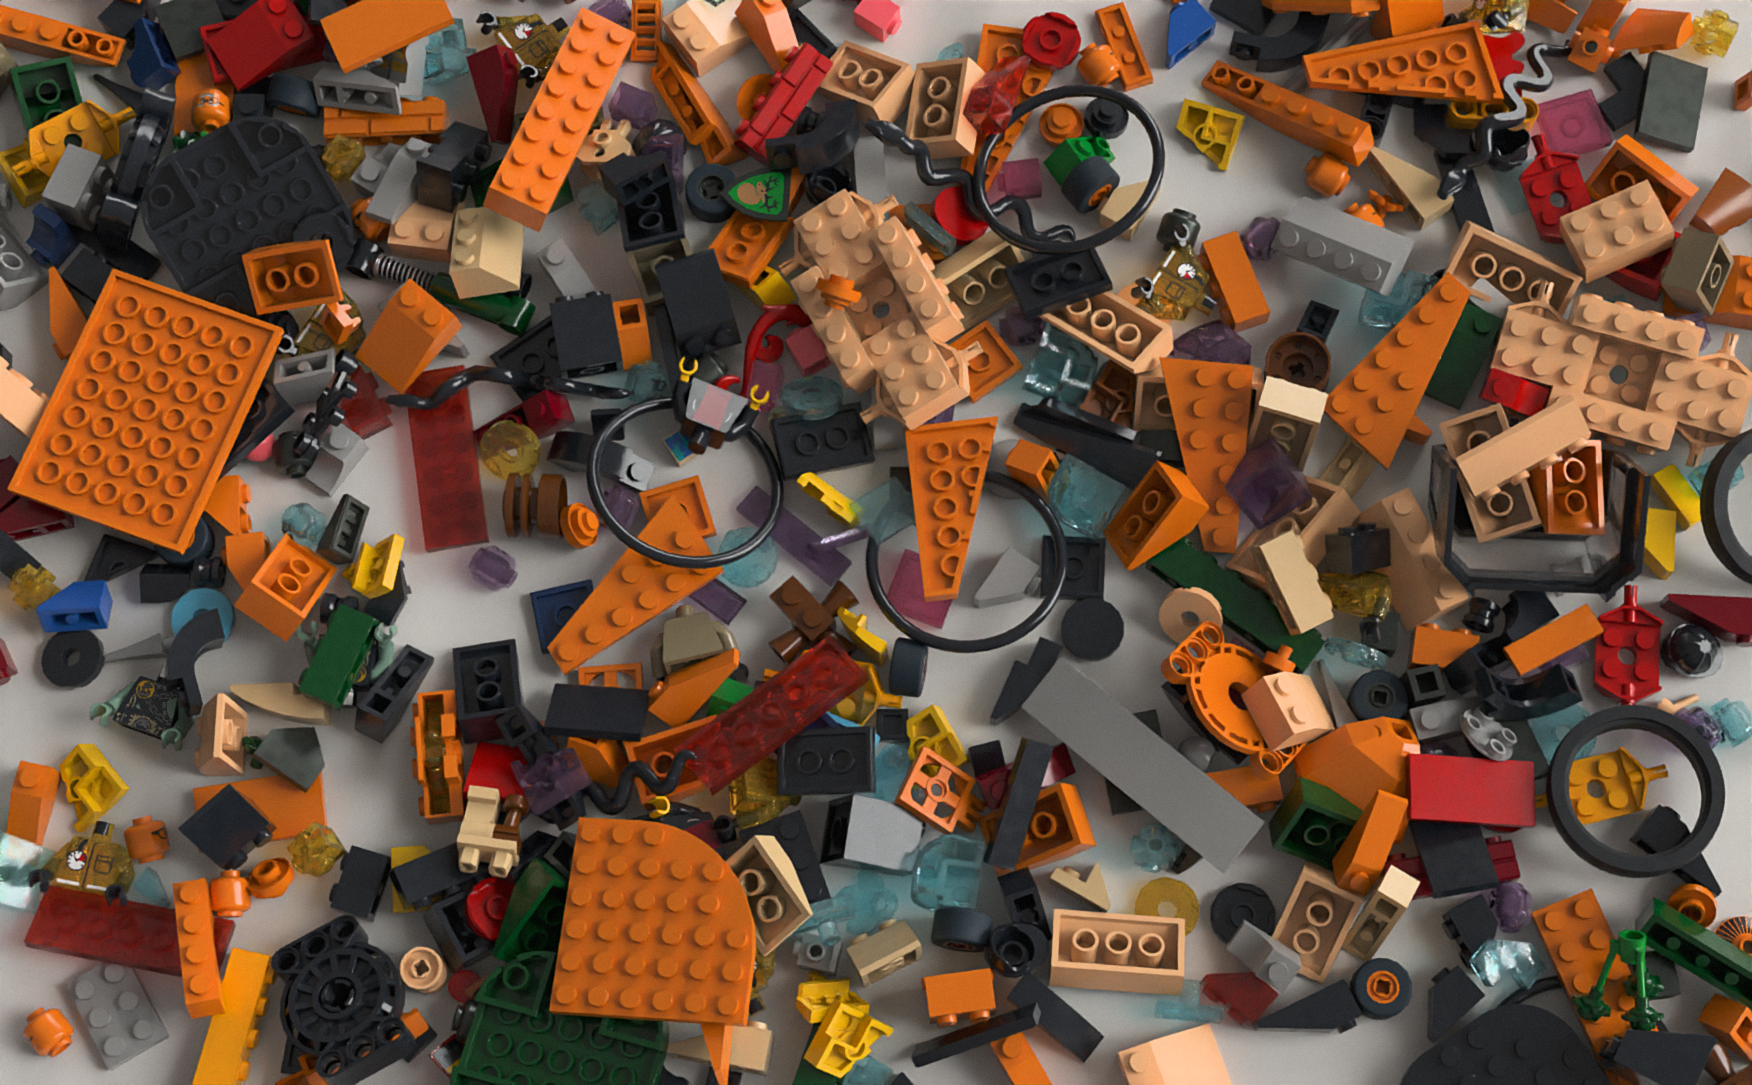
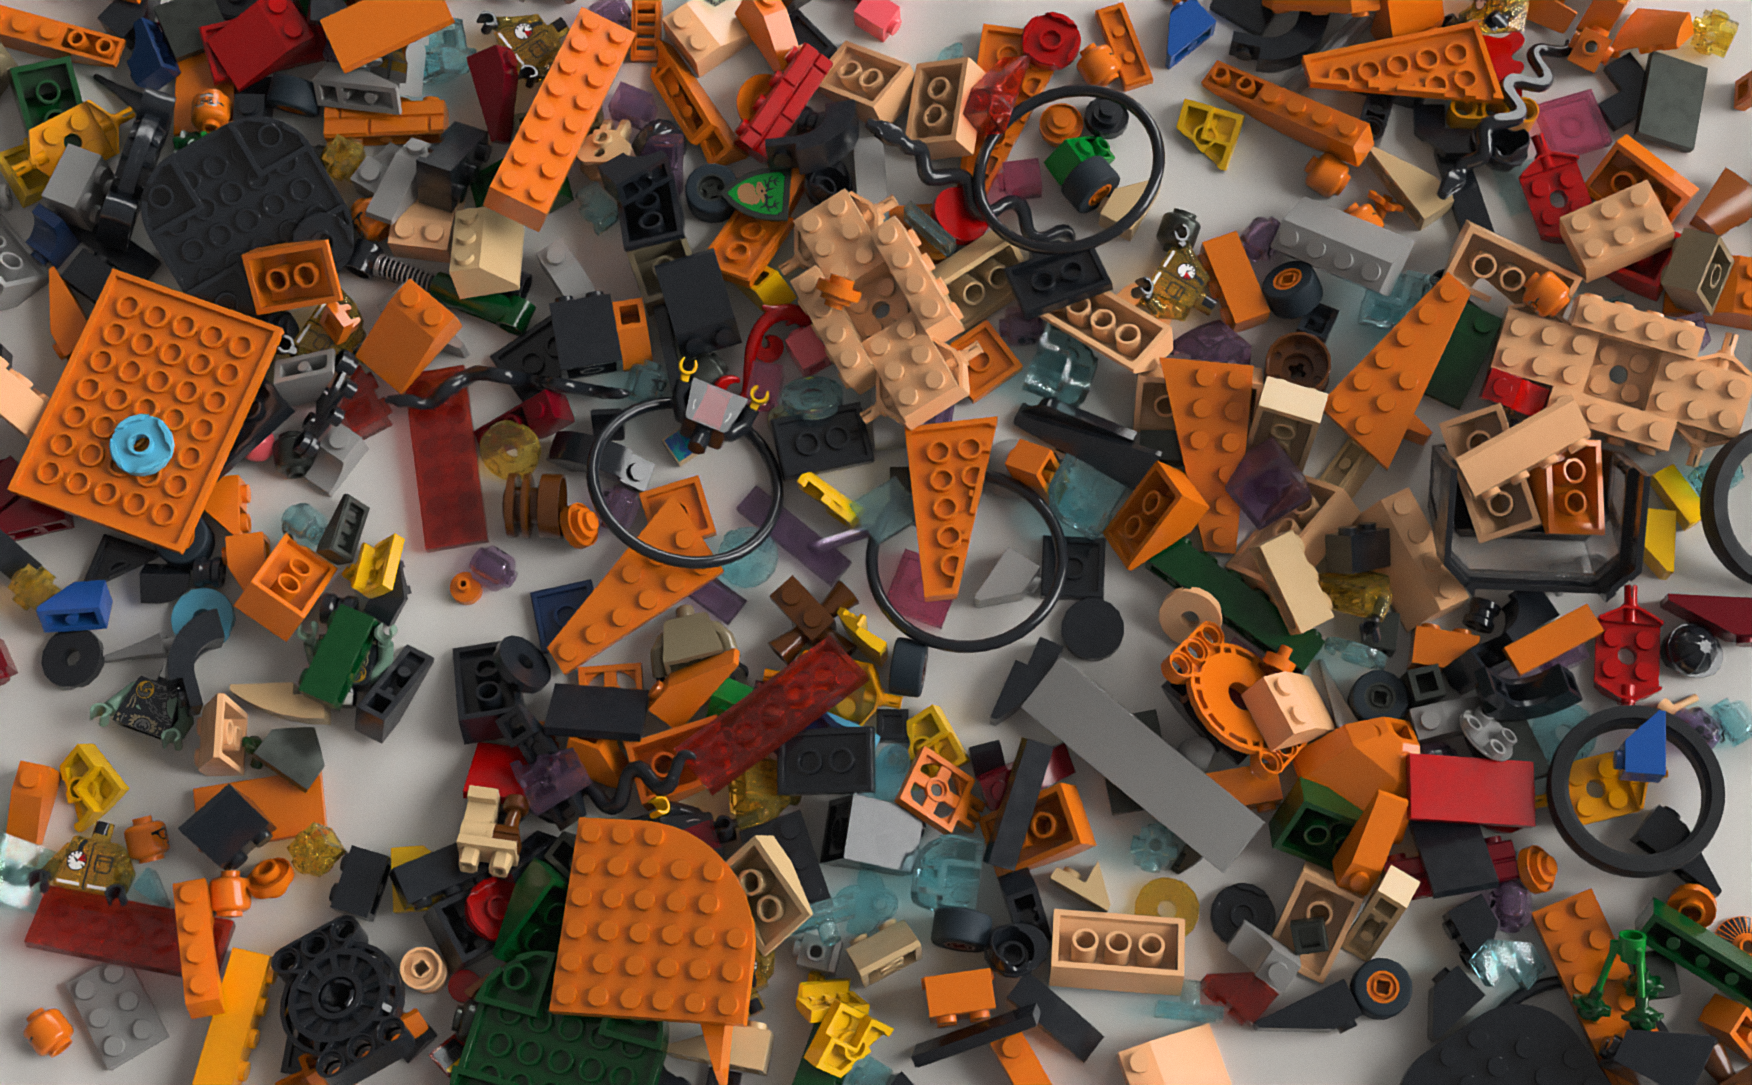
(150, 460): none -> medium azure tile
(439, 757): orange piece -> none
(465, 589): none -> orange tile
(535, 670): none -> black tile
(1112, 394): dark orange slope -> none
(1292, 289): none -> black wheel
(1309, 935): none -> pearl dark grey tile
(1536, 869): none -> orange plate
(1545, 294): none -> orange head
(1644, 752): none -> blue slope

